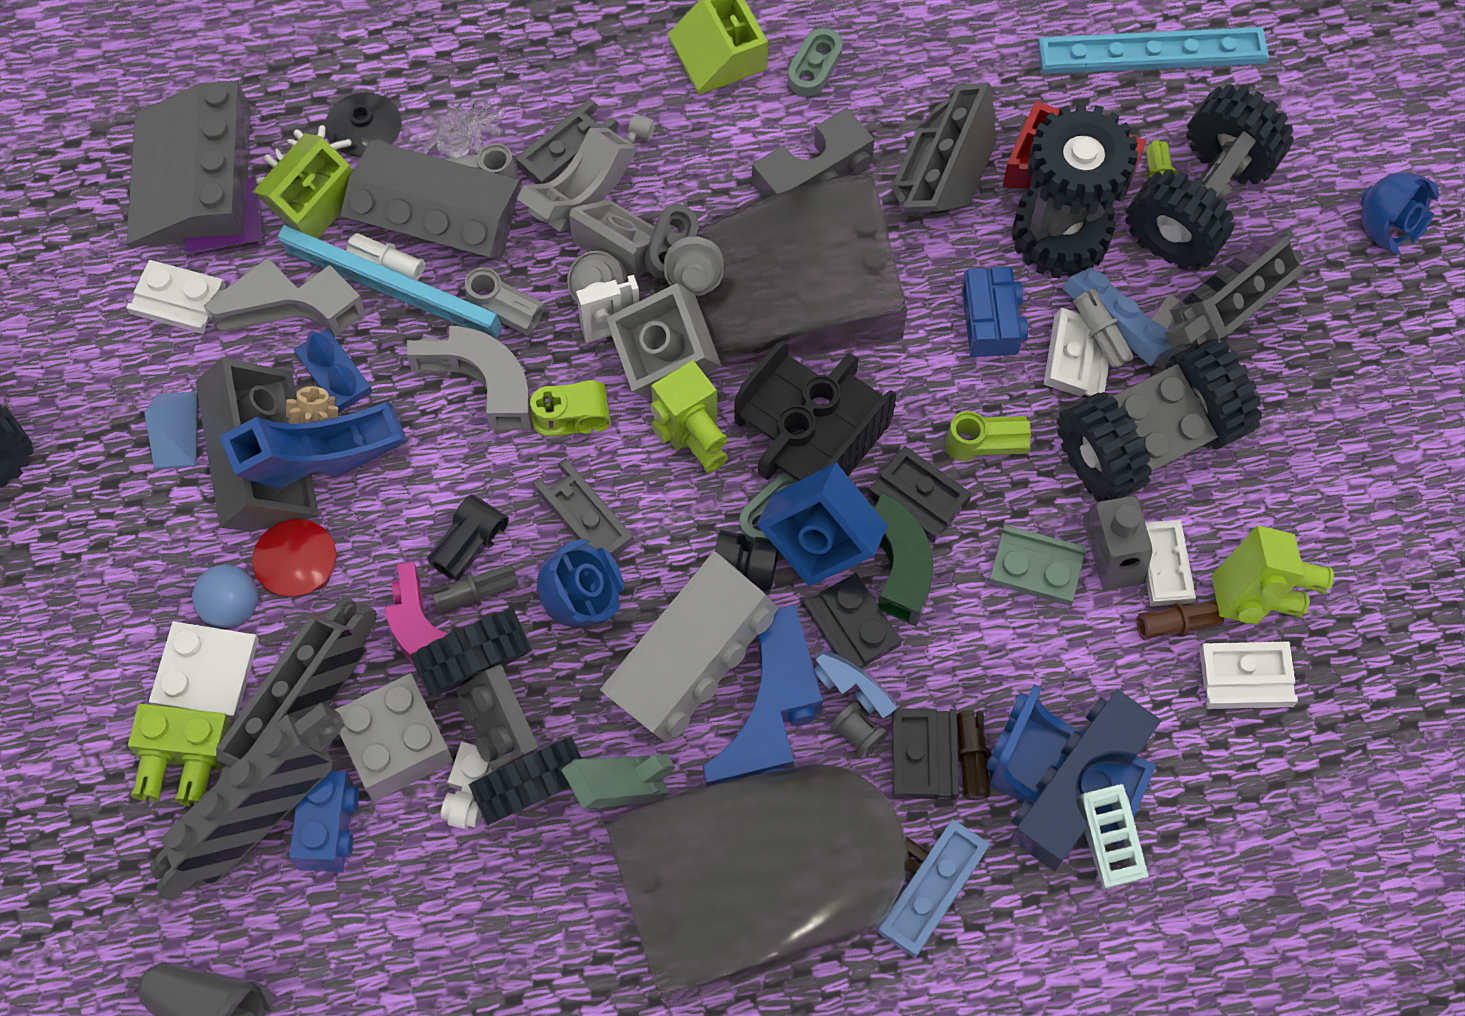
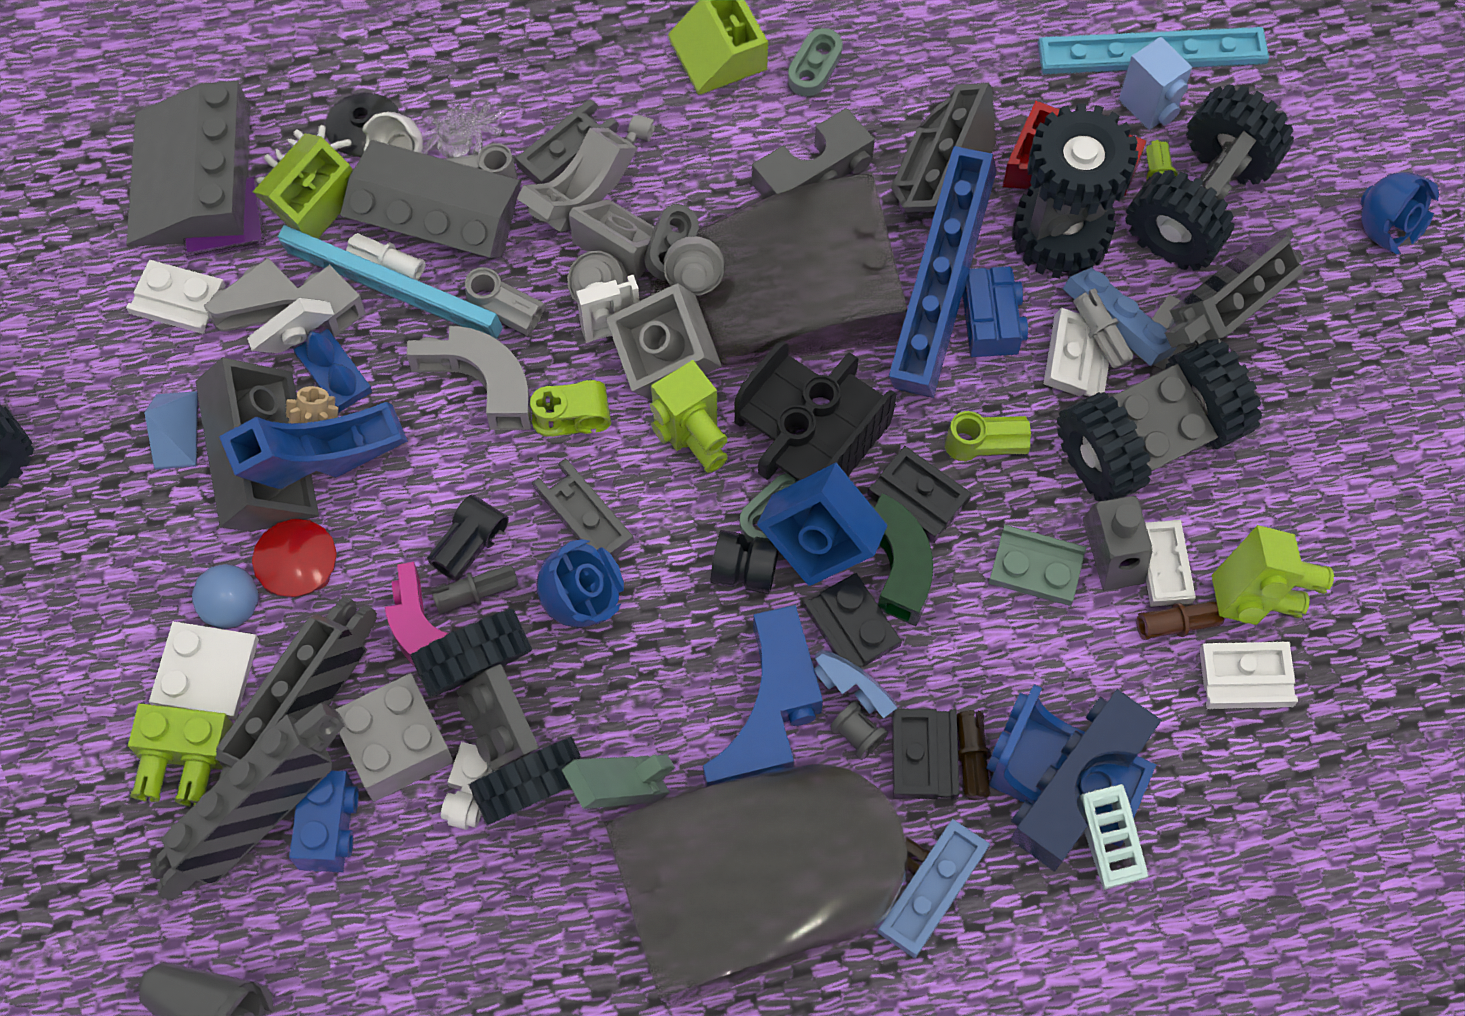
(290, 326): none -> white plate
(393, 130): none -> white hair
(690, 648): light grey slope -> none
(943, 272): none -> blue brick
(1155, 84): none -> light blue brick

